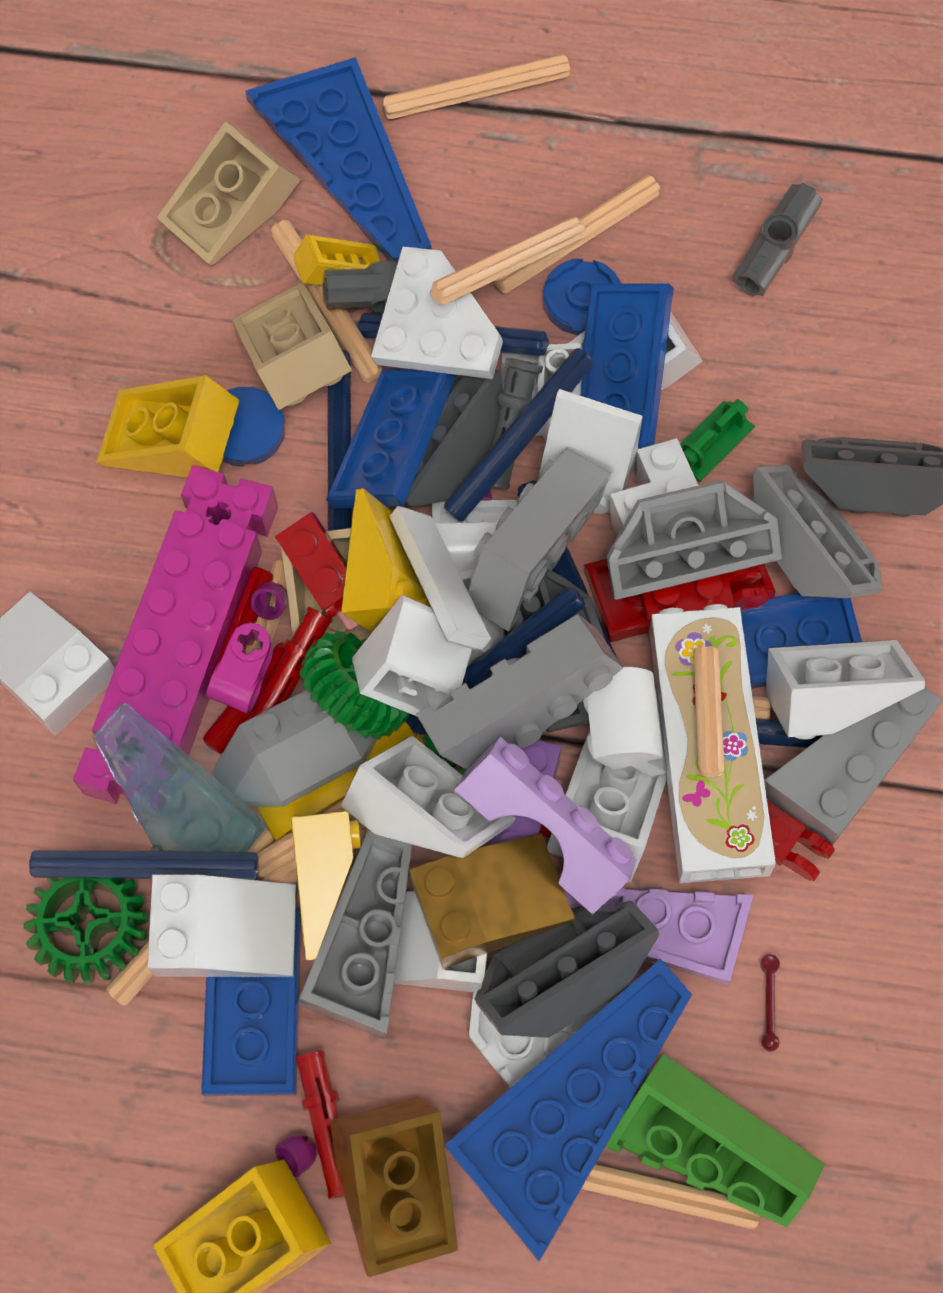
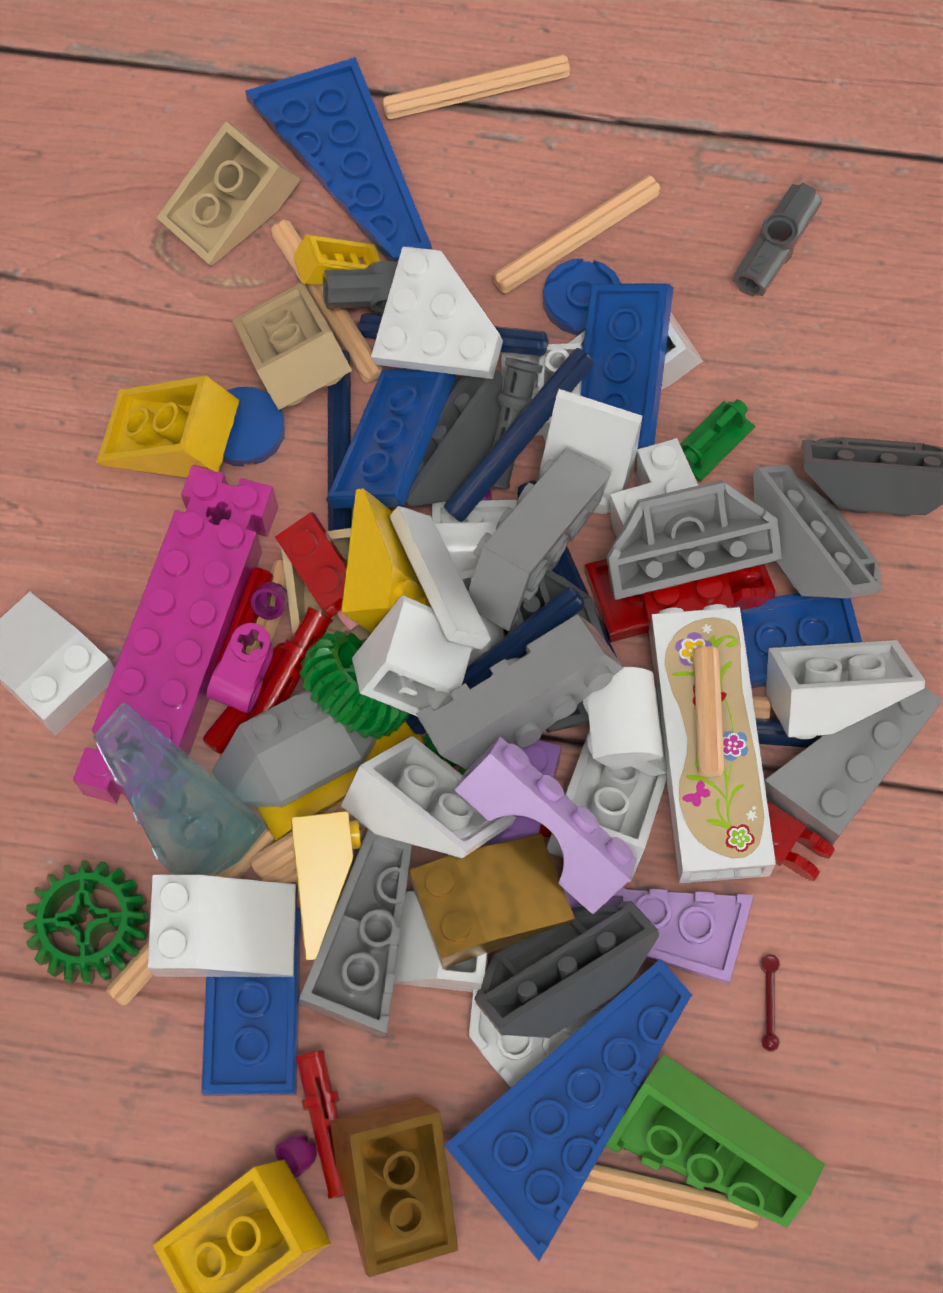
(141, 864): dark blue axle -> none
(506, 261): light nougat axle -> none

